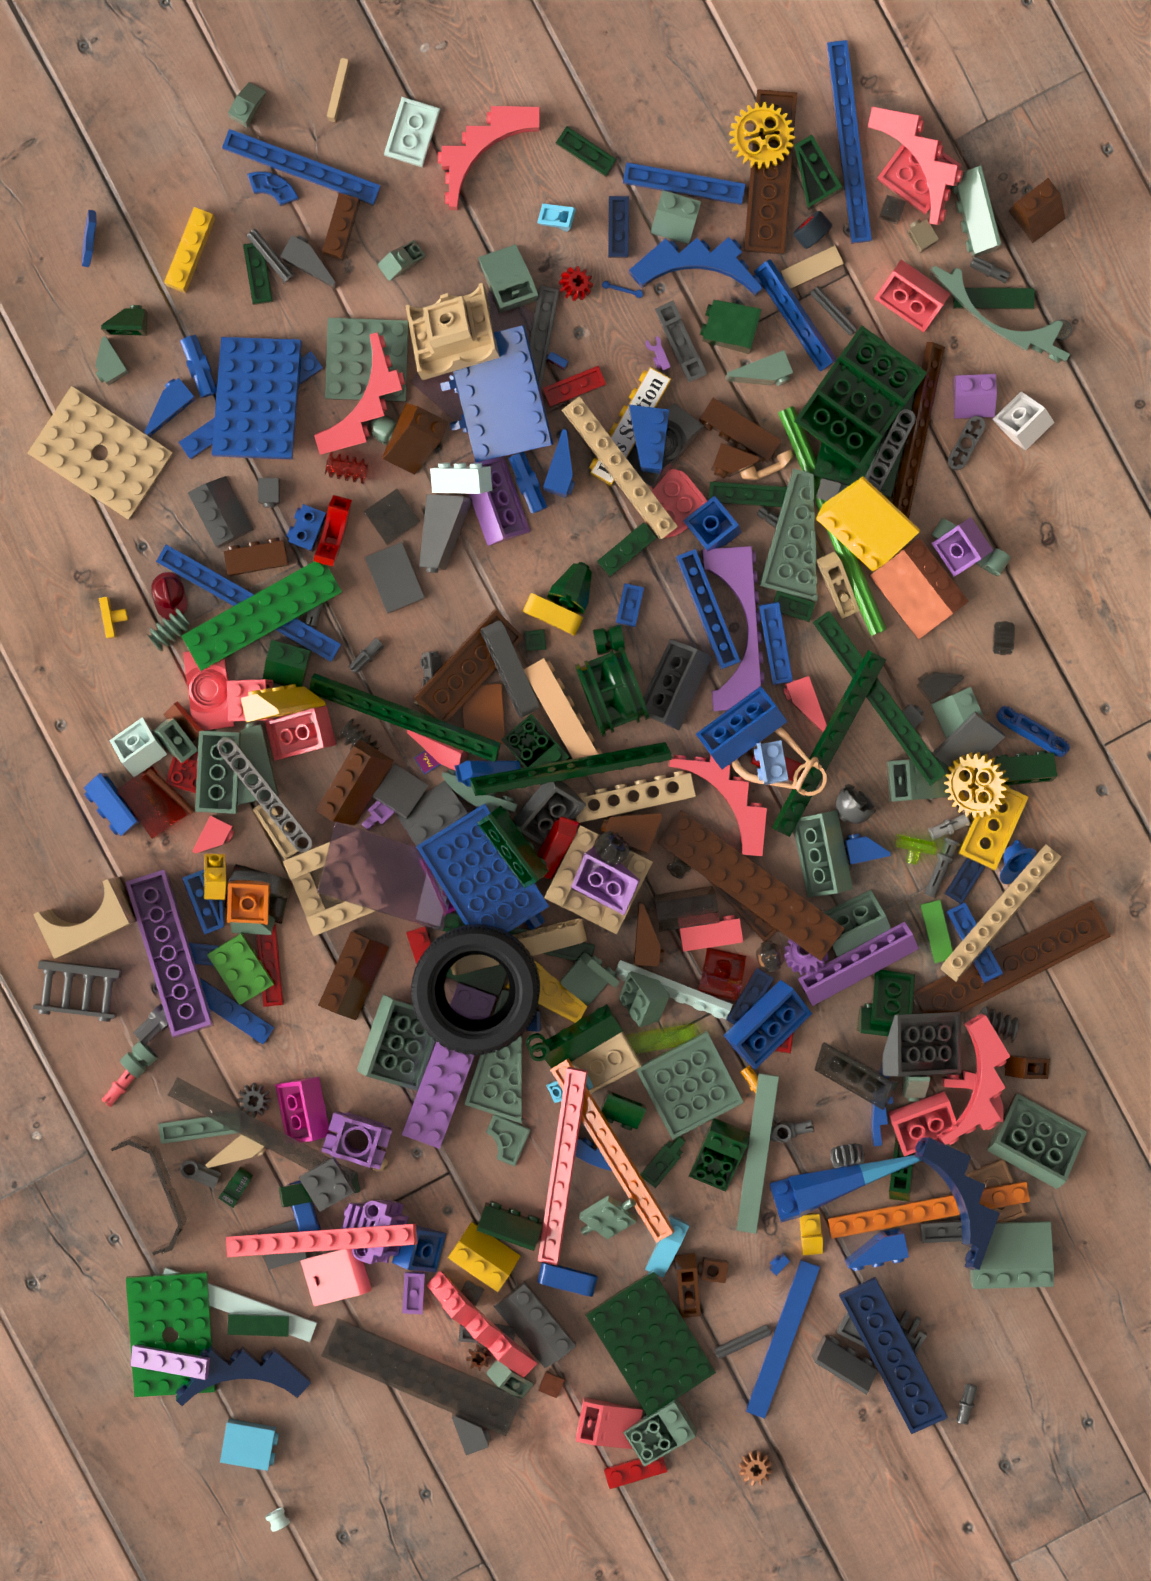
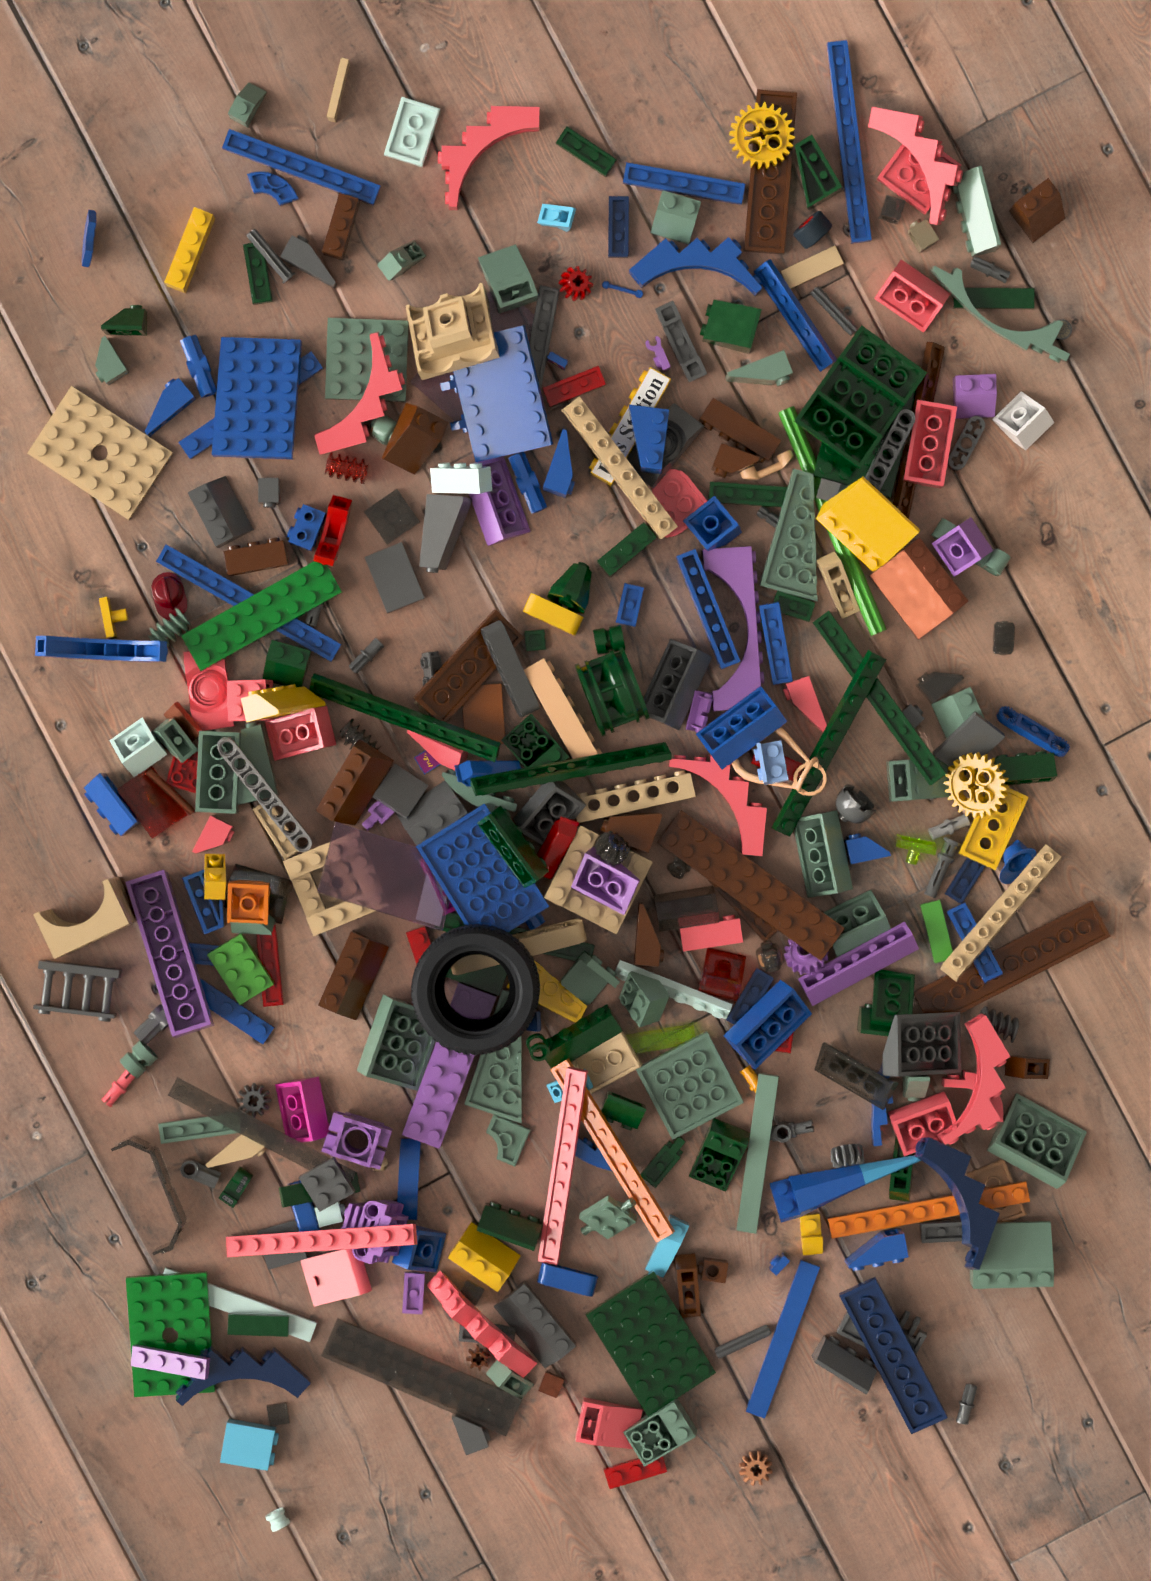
(101, 649): none -> blue arch
(278, 1414): none -> clear smoke tile
(330, 1215): none -> light aqua brick
(409, 1176): none -> blue slope
(699, 709): none -> medium lavender hinge
(930, 444): none -> coral slope

